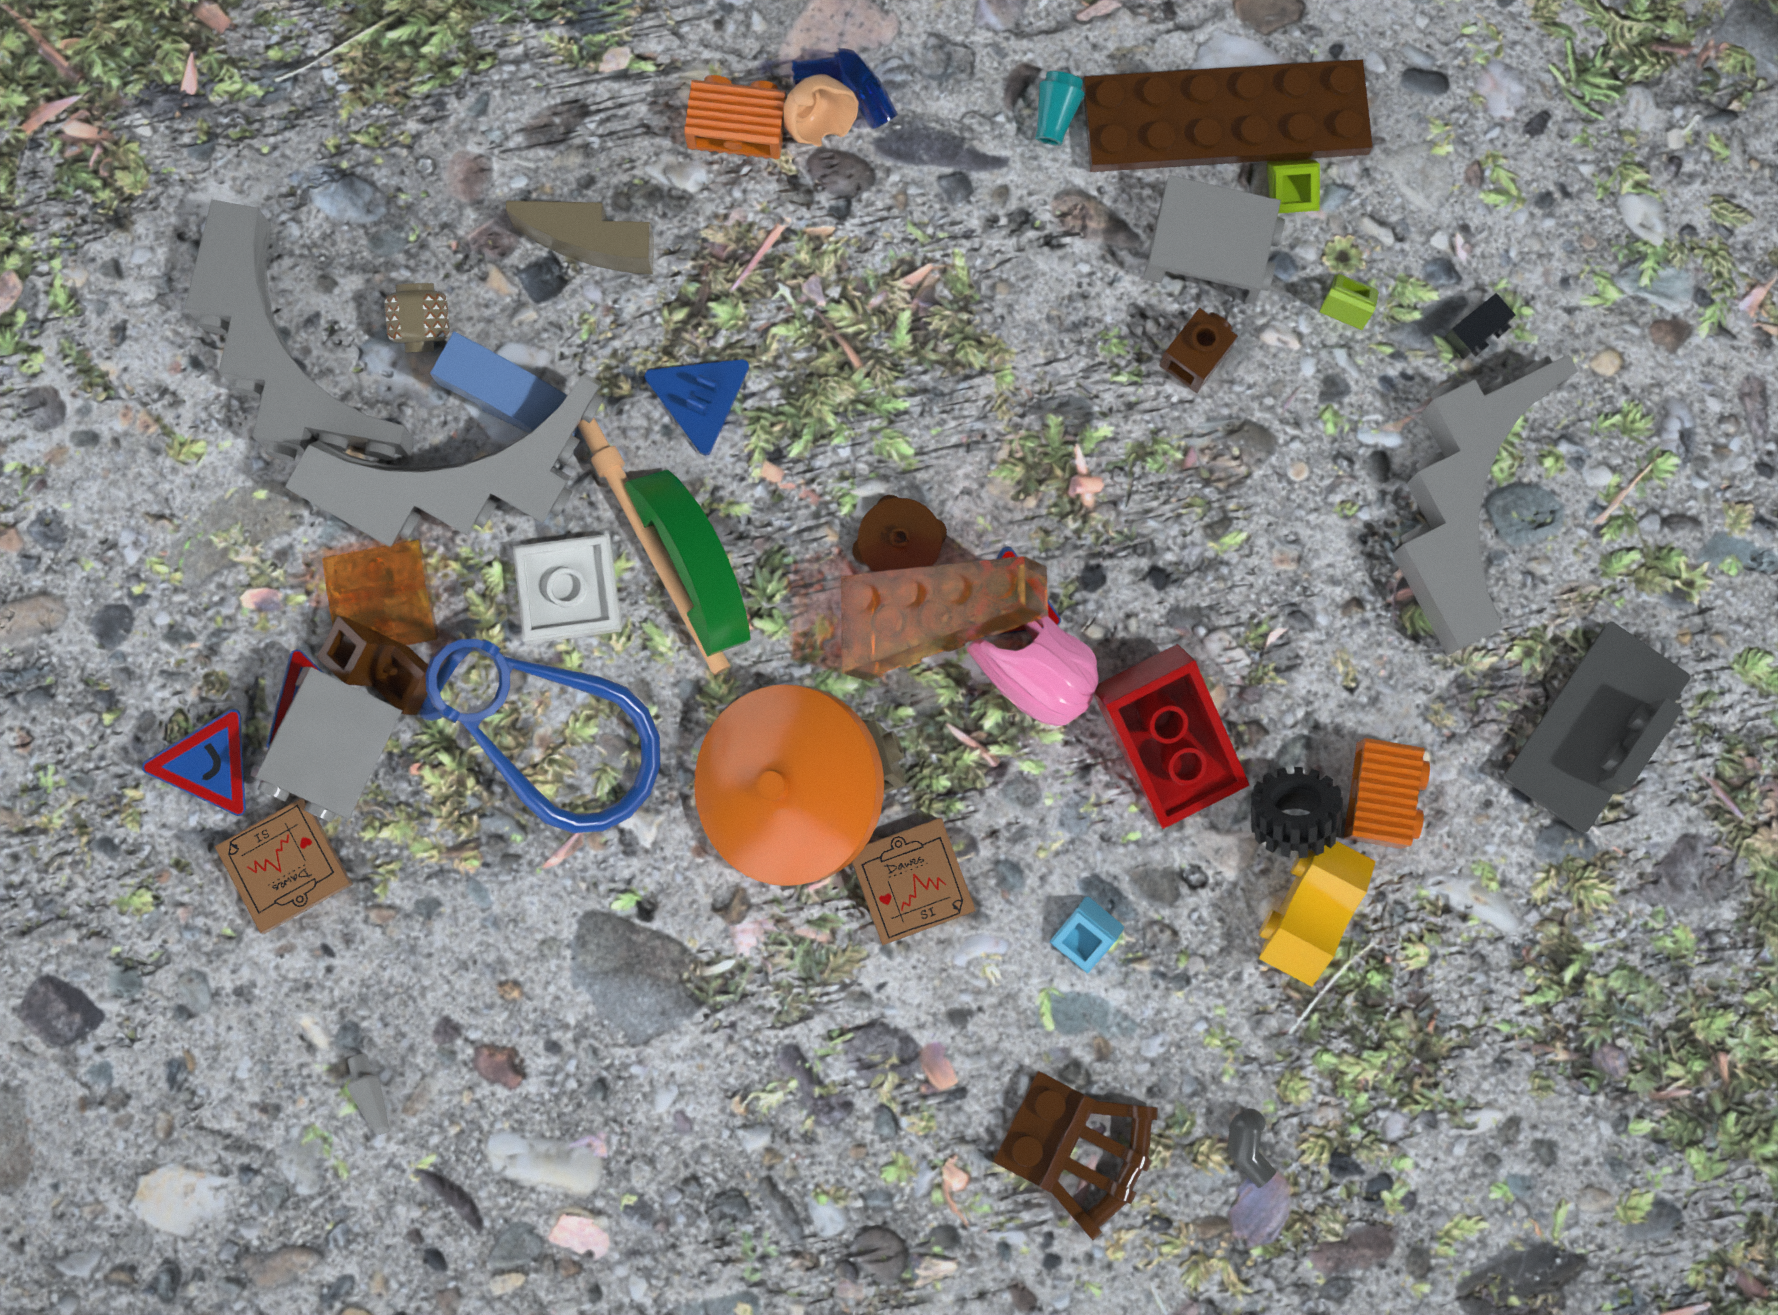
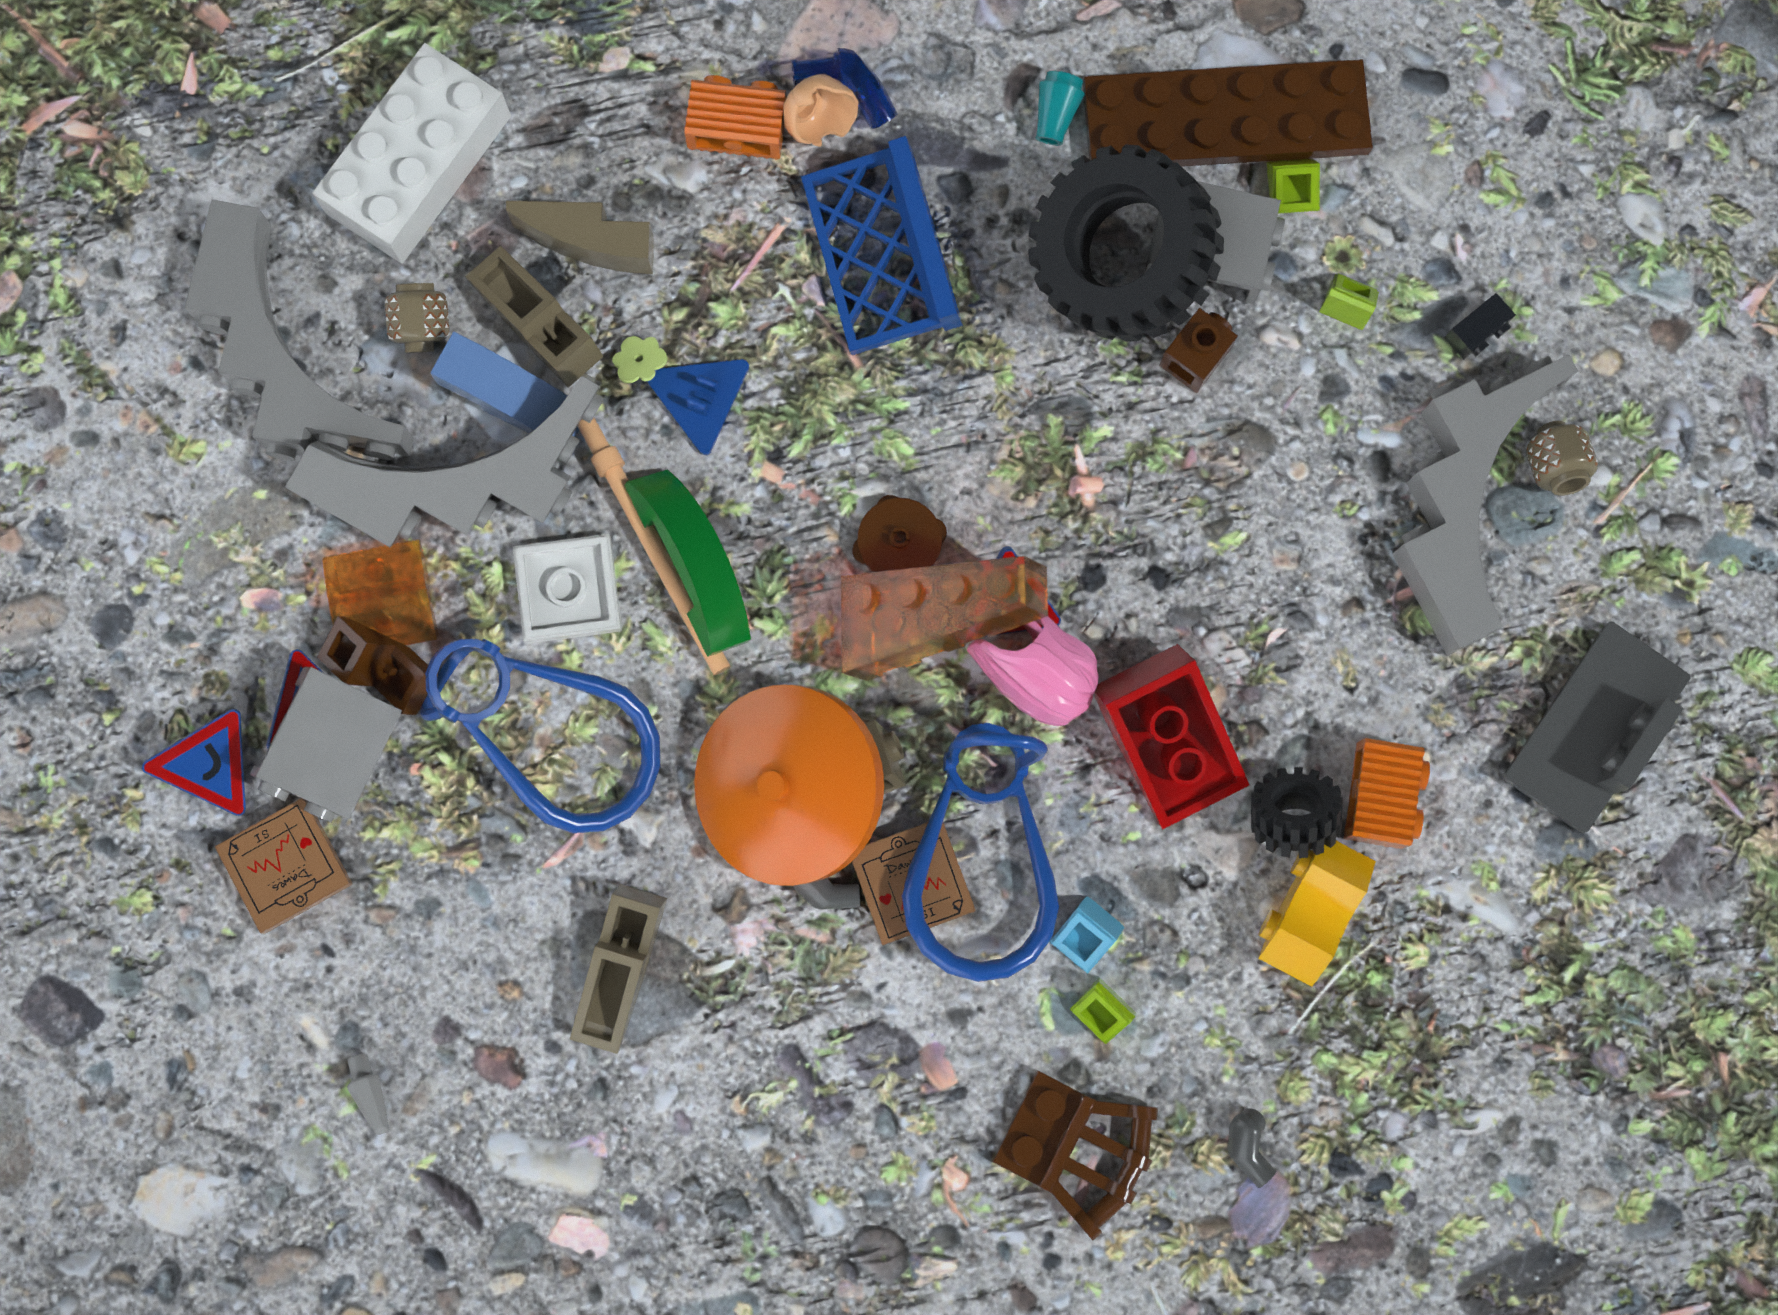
(413, 153): none -> white brick
(535, 316): none -> dark tan slope
(618, 968): none -> dark tan slope
(639, 359): none -> yellowish green plant
(830, 896): none -> dark grey arm
(921, 238): none -> blue fence
(984, 735): none -> blue animal
(1079, 208): none -> black tyre
(1103, 1011): none -> lime slope
(1561, 458): none -> dark tan head

